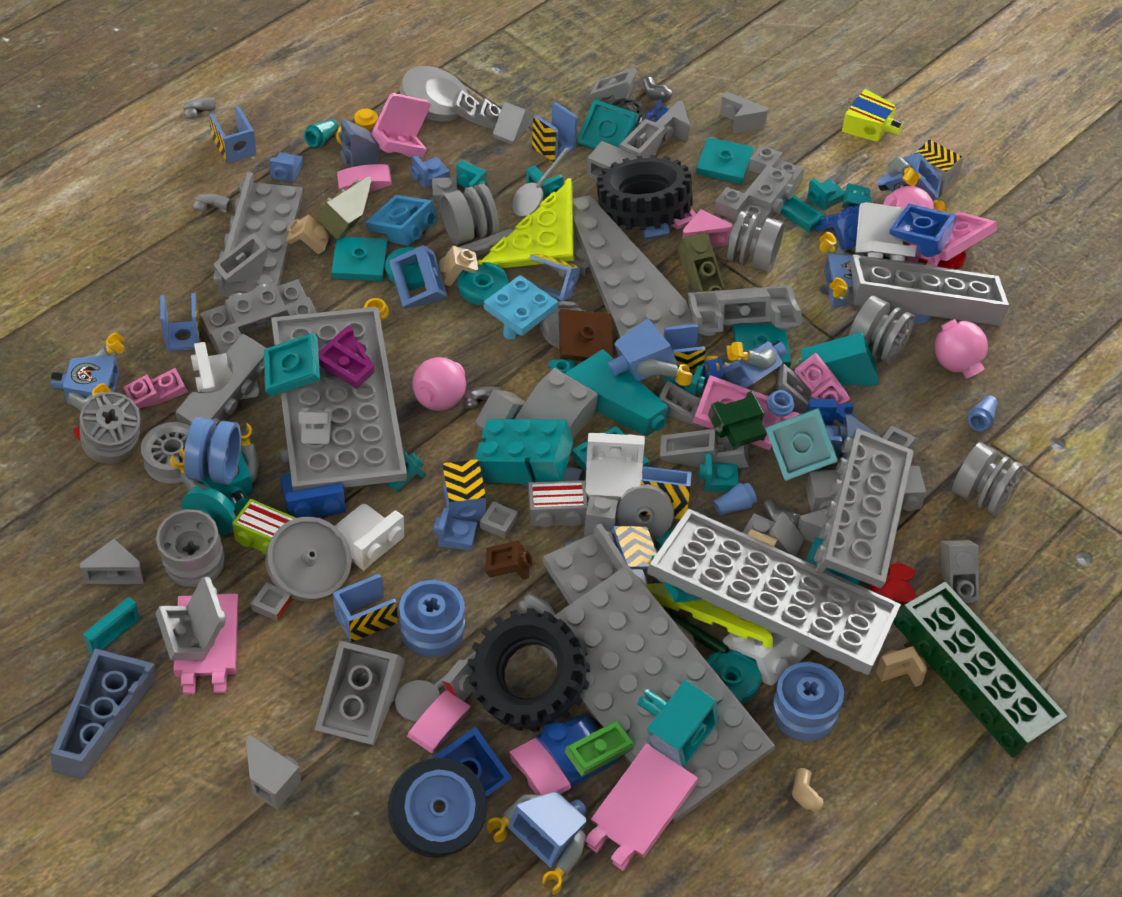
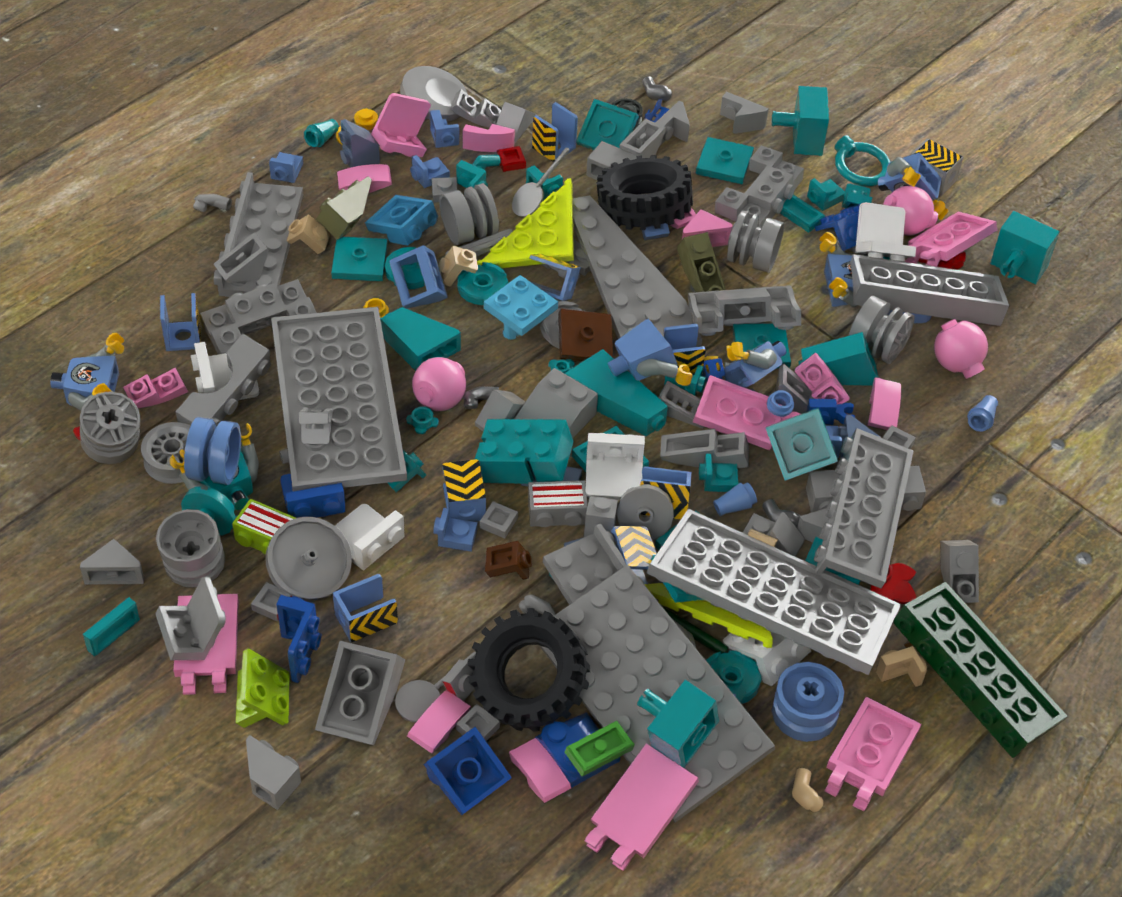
(101, 706): sand blue wedge -> none
(198, 104): light grey arm -> none
(226, 143): medium blue piece -> none
(261, 691): none -> lime bracket
(291, 364): teal plate -> none
(300, 625): none -> blue bracket
(346, 358): magenta wing -> none
(413, 813): wheel -> none
(419, 337): none -> teal slope
(422, 419): none -> teal plate
(432, 618): medium blue wheel -> none
(443, 134): none -> medium blue bracket
(478, 717): none -> light grey plate
(484, 161): none -> teal arm
(488, 140): none -> bright pink slope
(511, 159): none -> red tile
(548, 828): torso -> none
(616, 85): light grey slope -> none
(739, 420): dark green piece -> none
(808, 120): none -> teal brick
(846, 148): none -> teal piece
(871, 117): neon yellow torso -> none
(871, 751): none -> bright pink tile
(884, 404): none -> bright pink slope
(924, 228): blue slope -> none
(991, 481): light grey wheel -> none
(1024, 247): none -> teal brick

